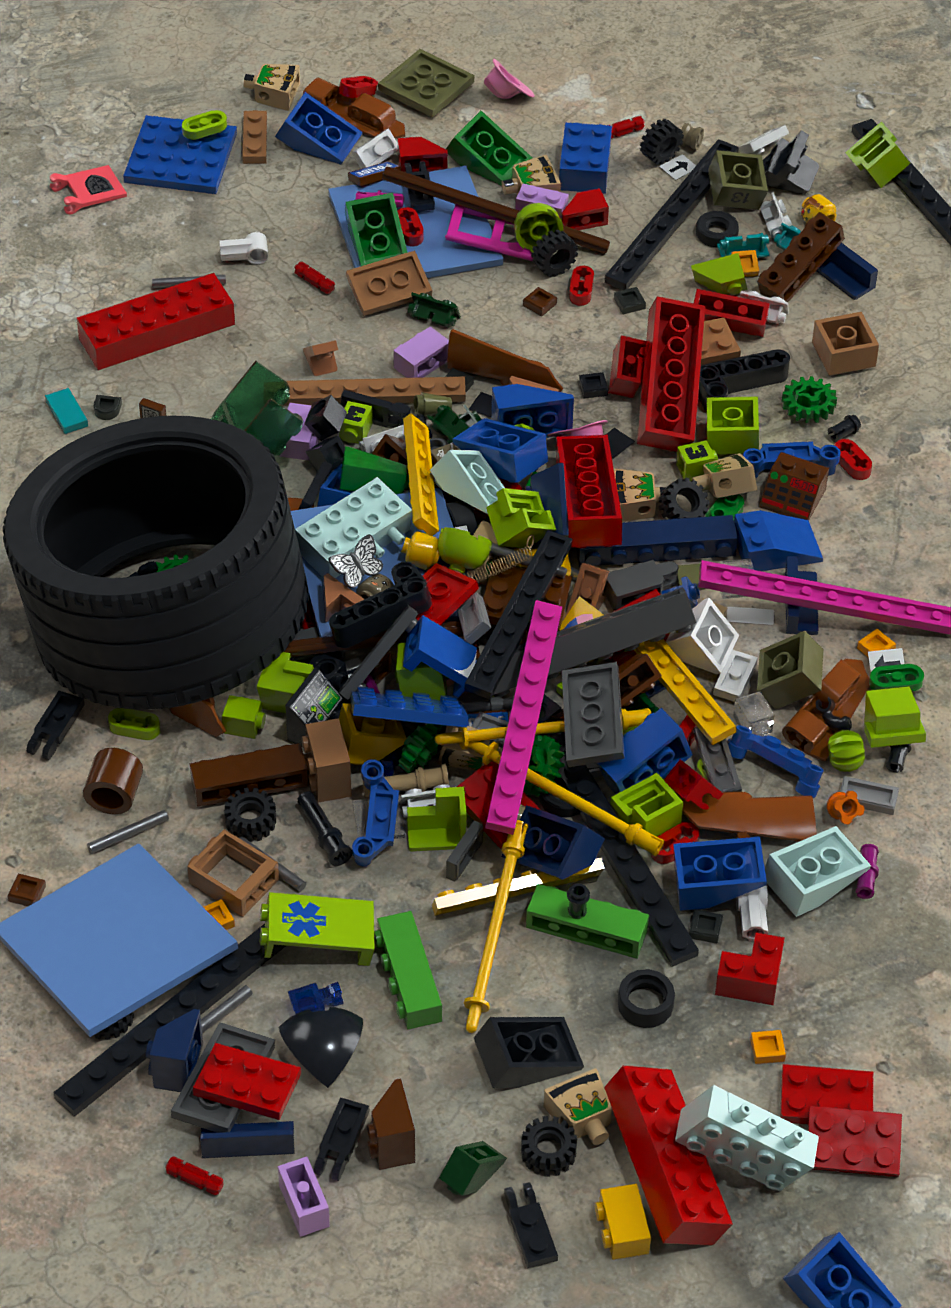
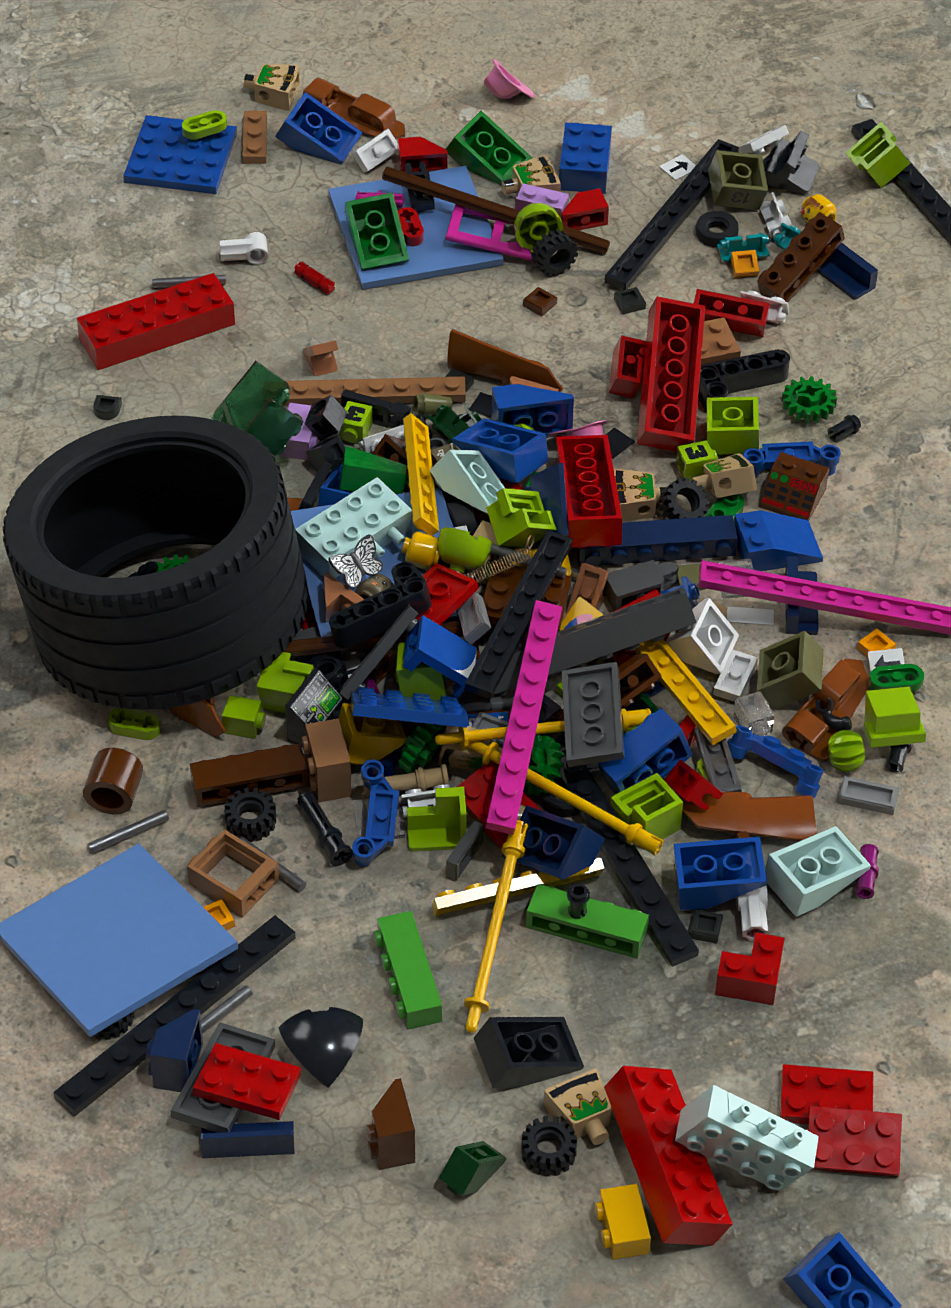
(26, 890): reddish brown tile -> none
(55, 723): black hinge -> none
(66, 410): teal tile -> none
(89, 187): coral flag -> none
(151, 409): reddish brown tile -> none
(194, 1175): red axle -> none
(303, 1196): lavender brick -> none
(311, 998): clear blue plate -> none
(318, 924): lime panel -> none
(341, 1136): black hinge -> none
(355, 86): red beam -> none
(370, 174): tile -> none
(388, 282): medium nougat plate -> none
(421, 354): lavender brick -> none
(426, 83): olive plate -> none
(444, 311): dark green hinge -> none
(531, 1228): black hinge -> none
(581, 285): red beam -> none
(593, 385): black tile -> none
(627, 126): red axle -> none
(646, 979): black tyre -> none
(661, 141): black tyre -> none
(672, 837): red beam -> none
(692, 136): dark tan wheel -> none
(721, 274): lime slope -> none
(768, 1047): light orange tile -> none
(844, 806): orange brick -> none
(845, 343): medium nougat brick -> none
(856, 457): red beam -> none

